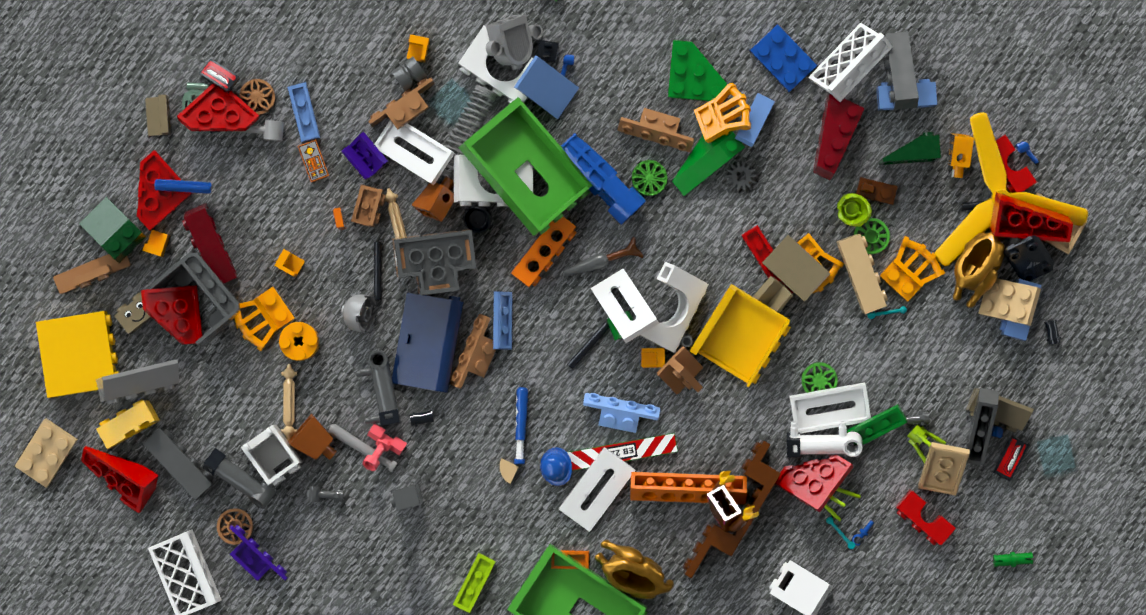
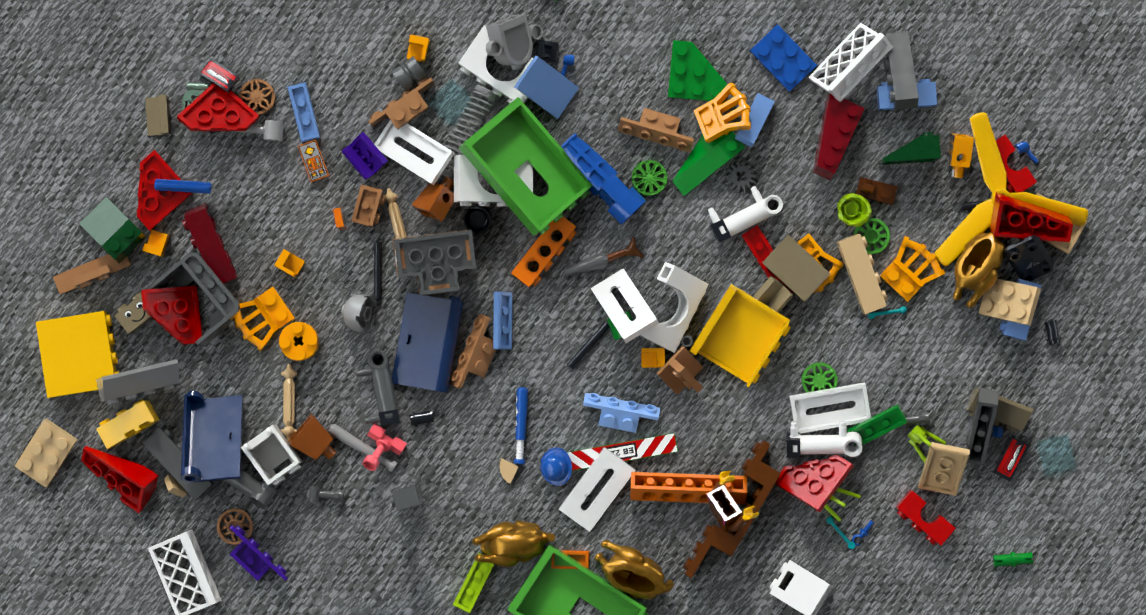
(174, 486): none -> tan tile
(206, 438): none -> dark blue door
(512, 543): none -> pearl gold piece
(745, 218): none -> white piece

